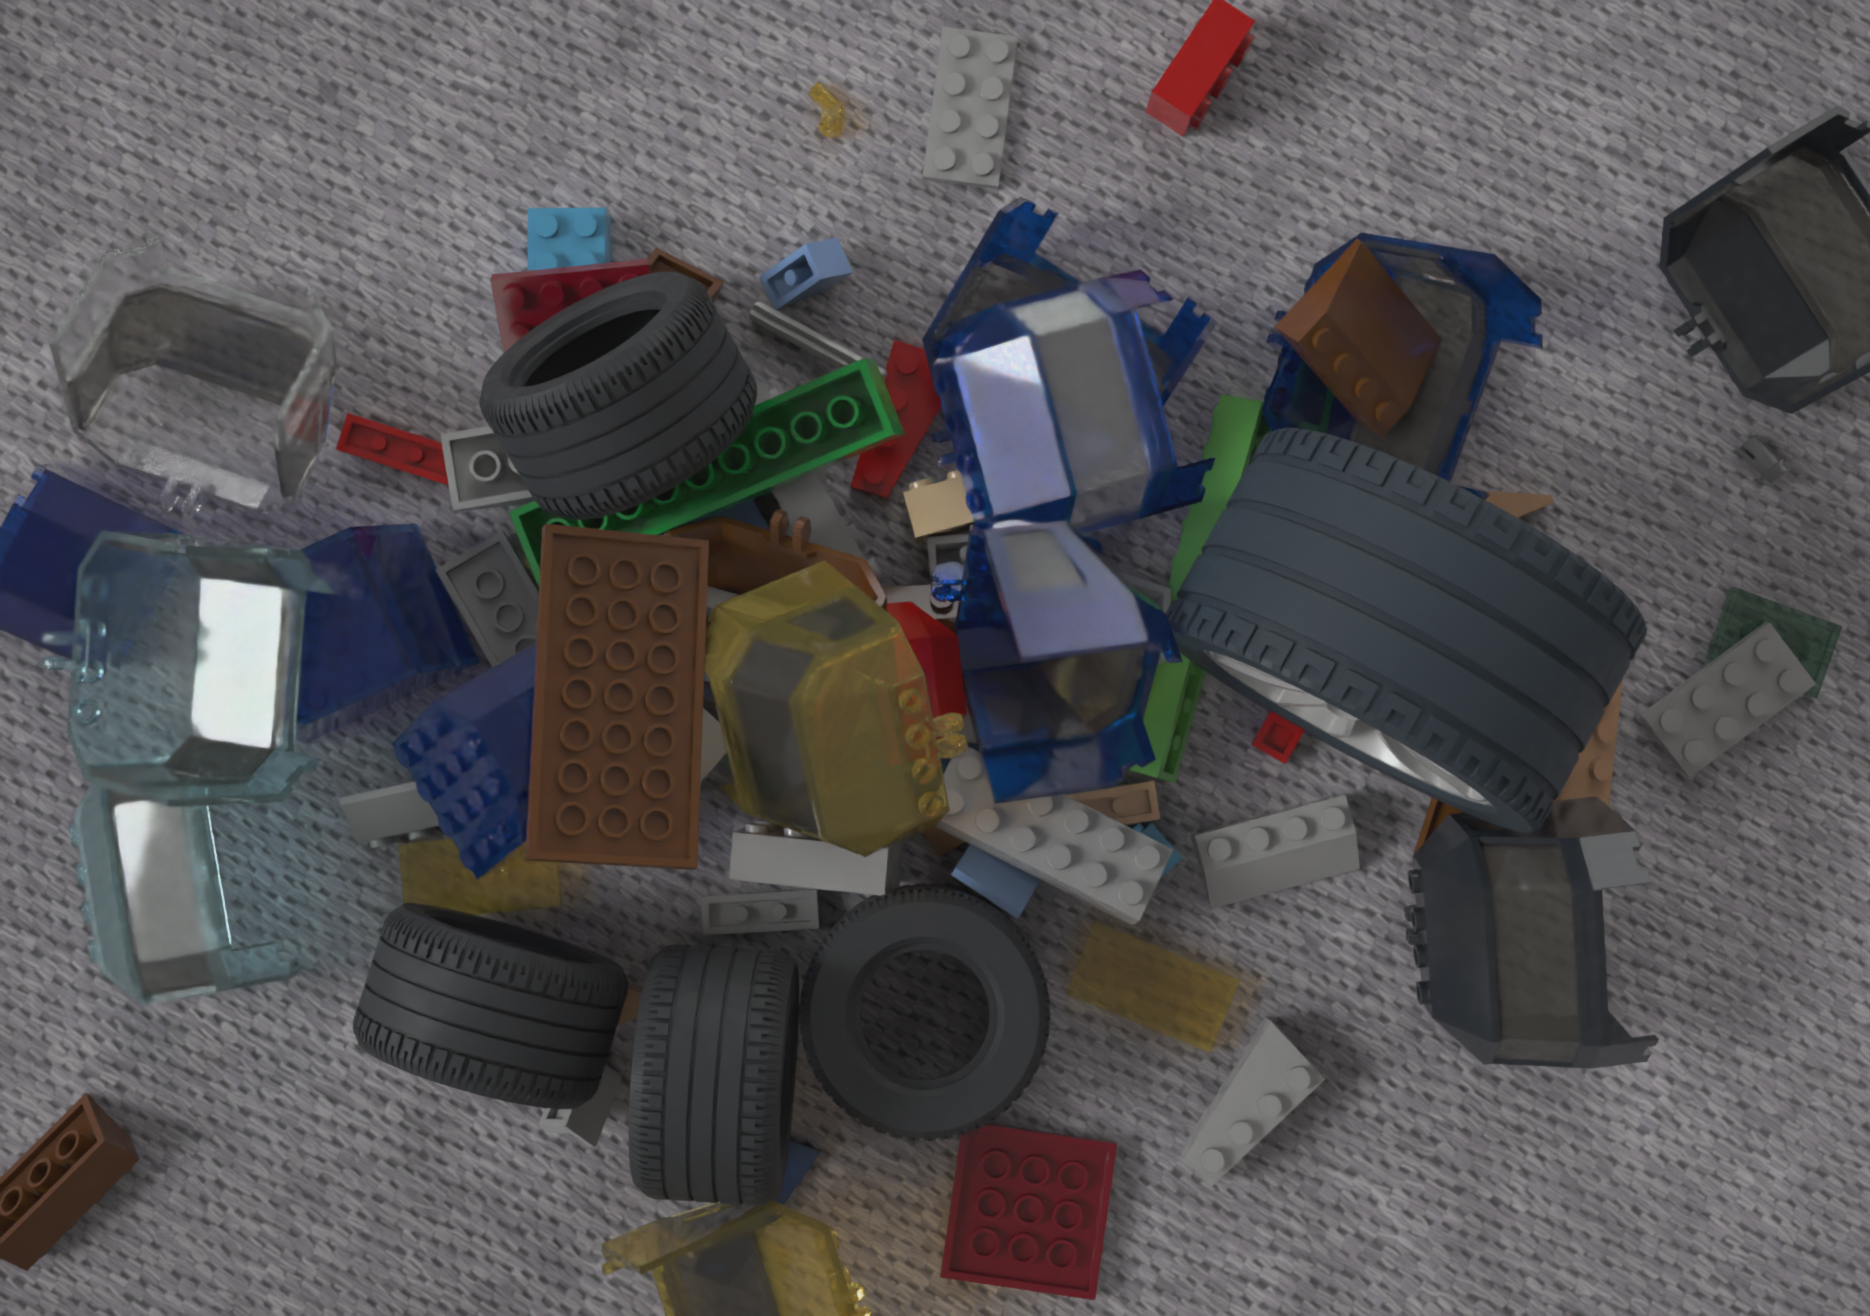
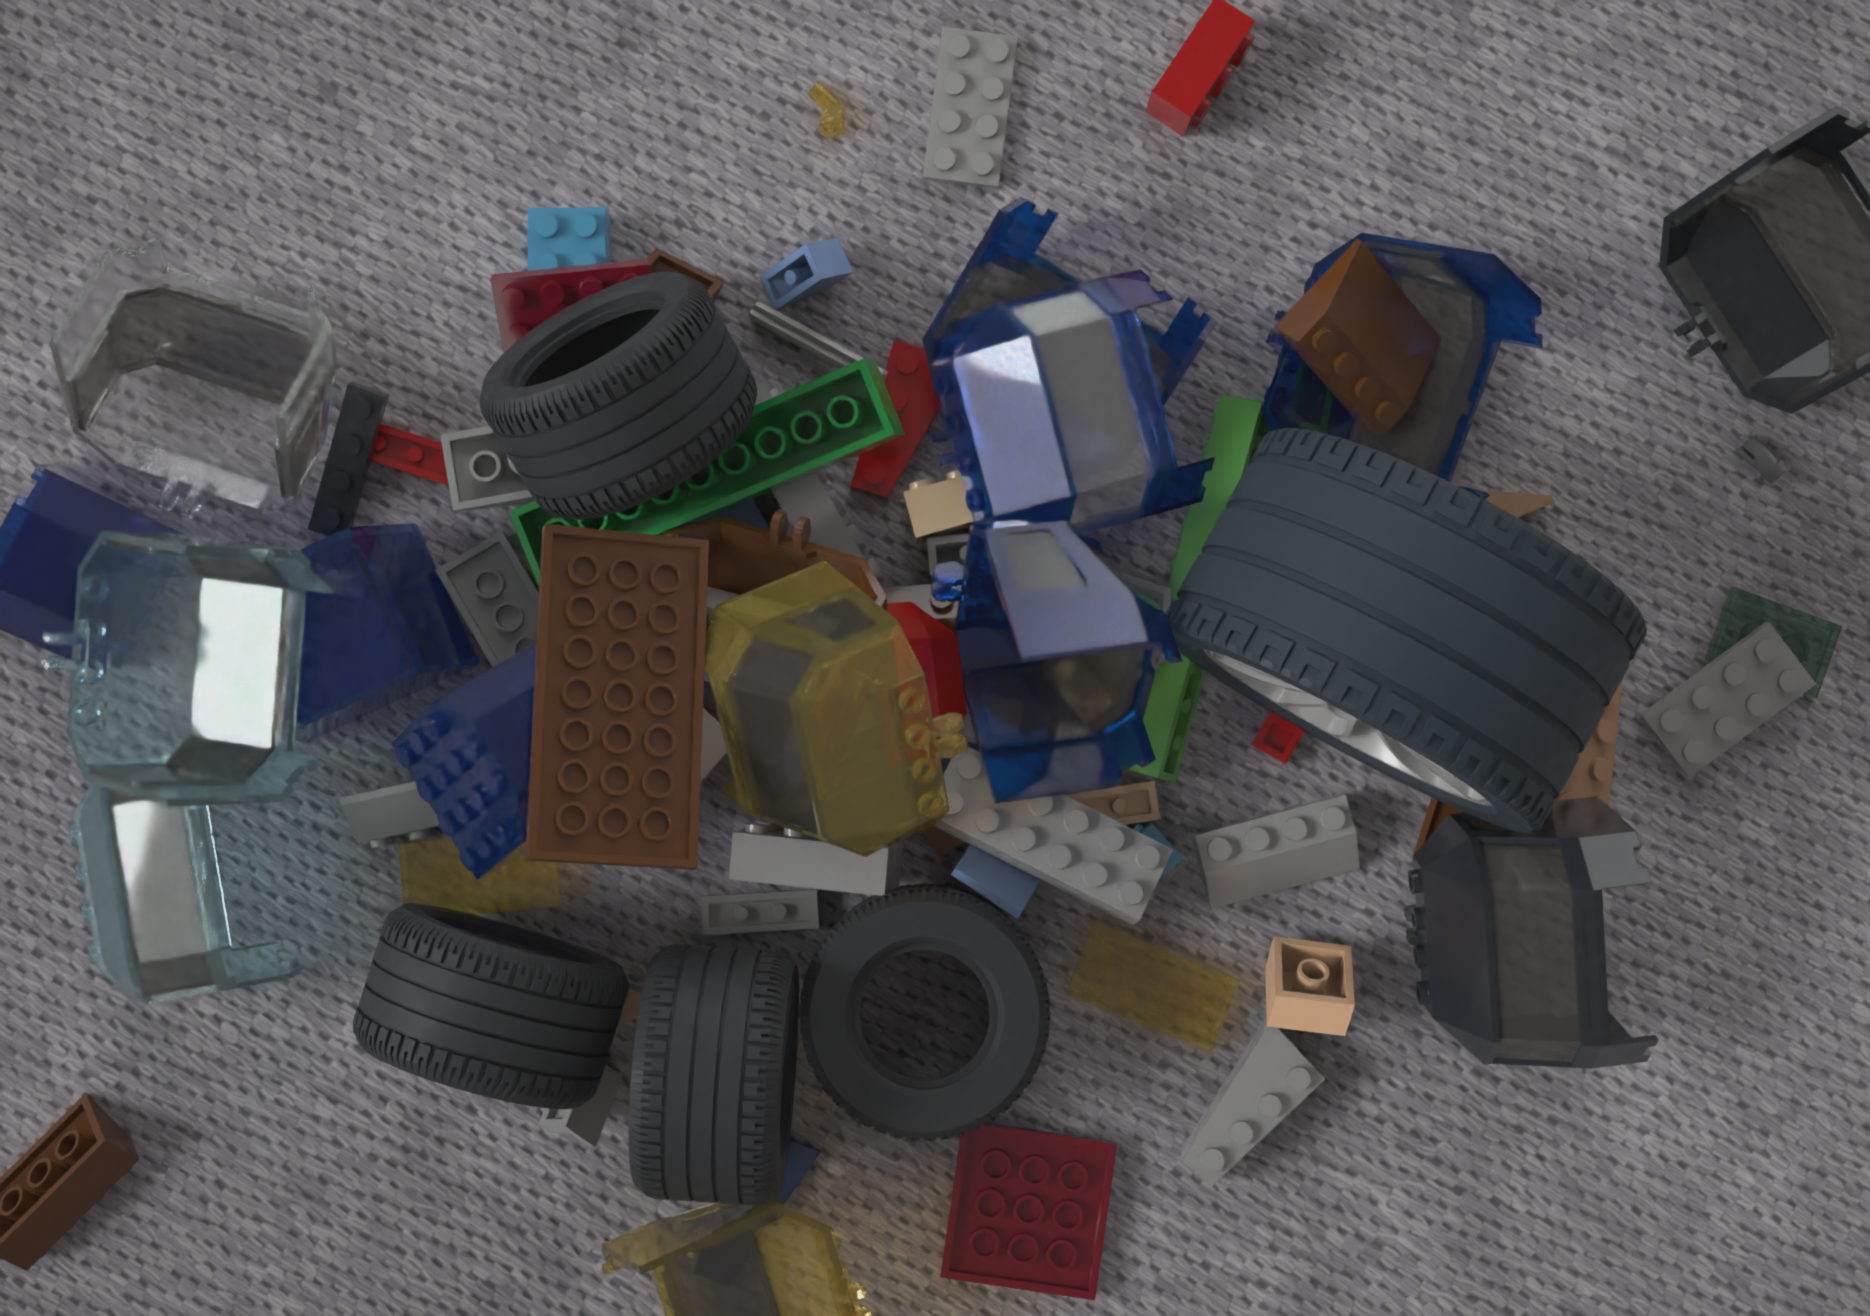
(348, 459): none -> black plate
(1309, 986): none -> light nougat brick

